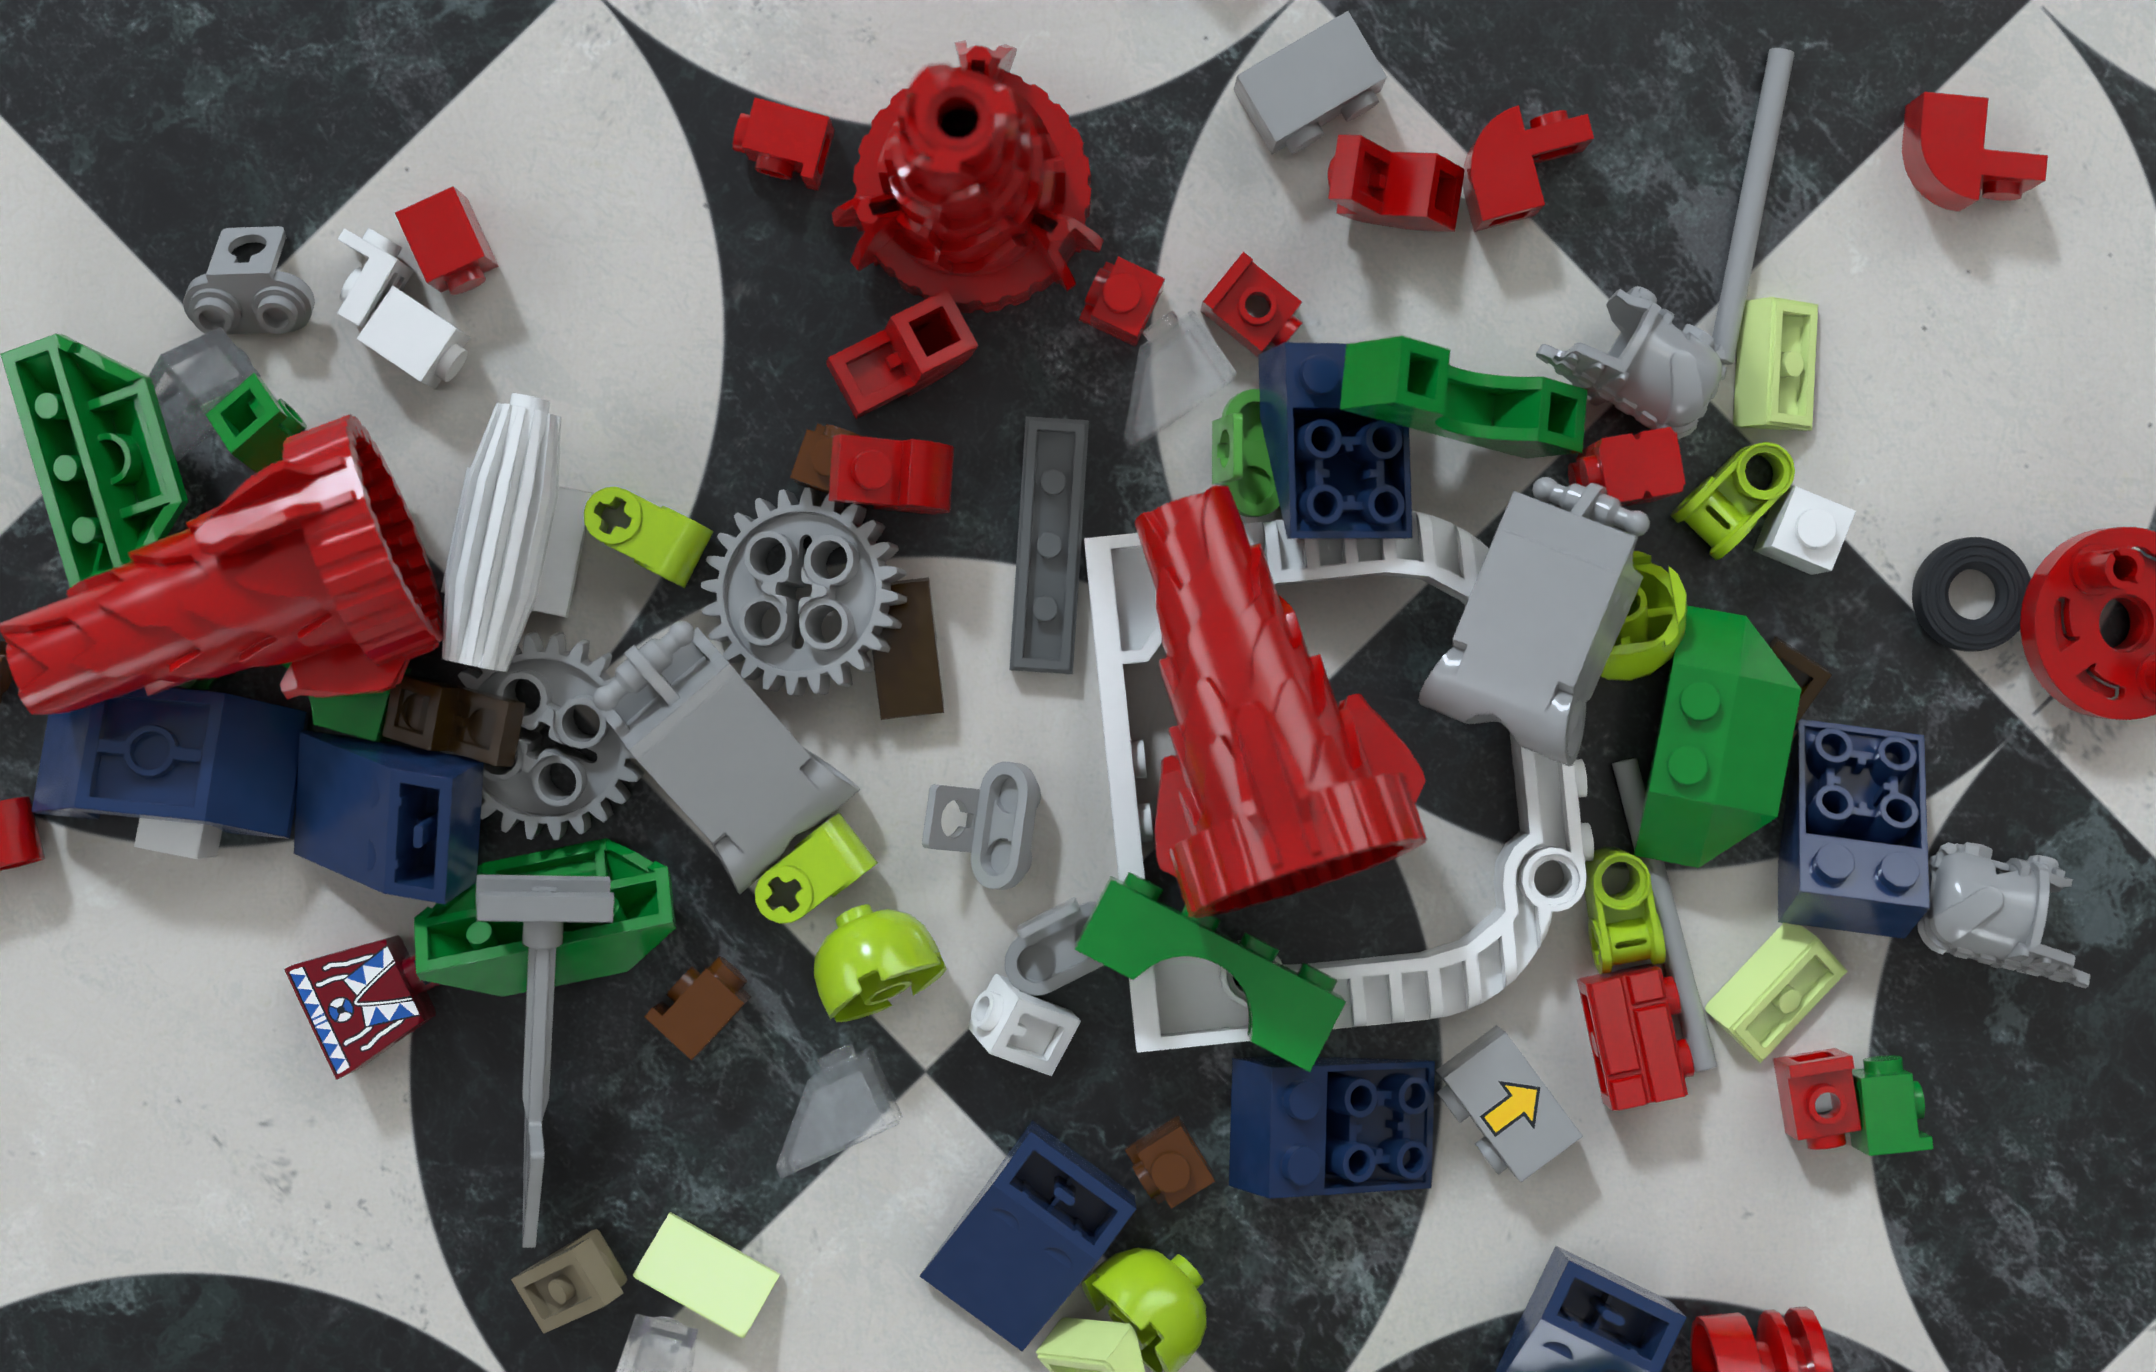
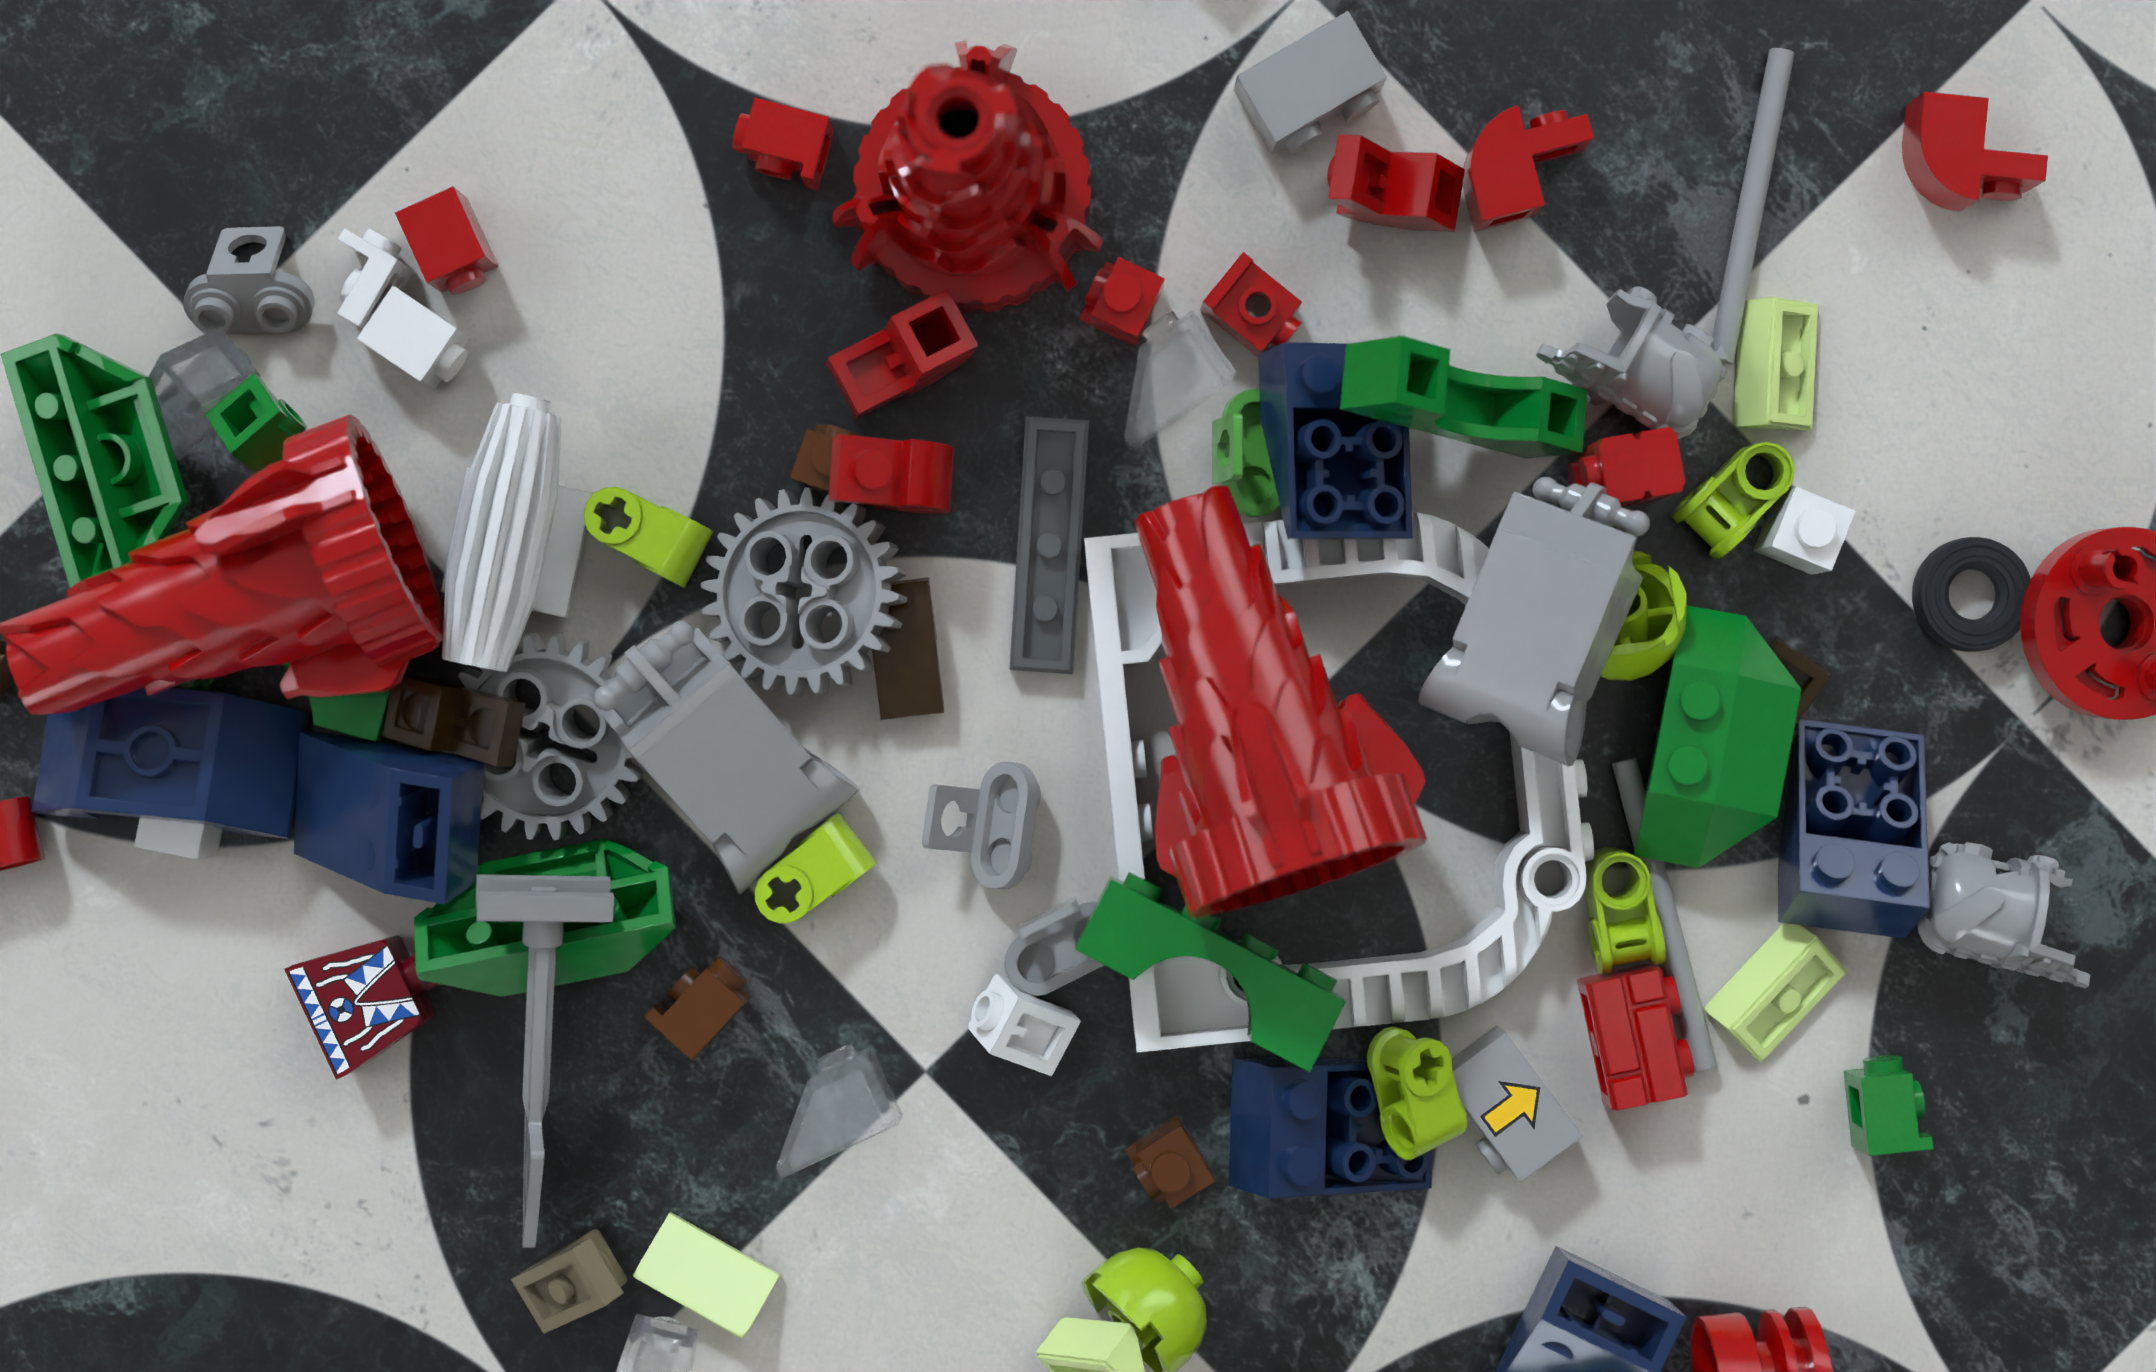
(874, 960): lime cylinder -> none
(1030, 1236): dark blue slope -> none
(1417, 1097): none -> lime piece
(1801, 1081): red brick -> none

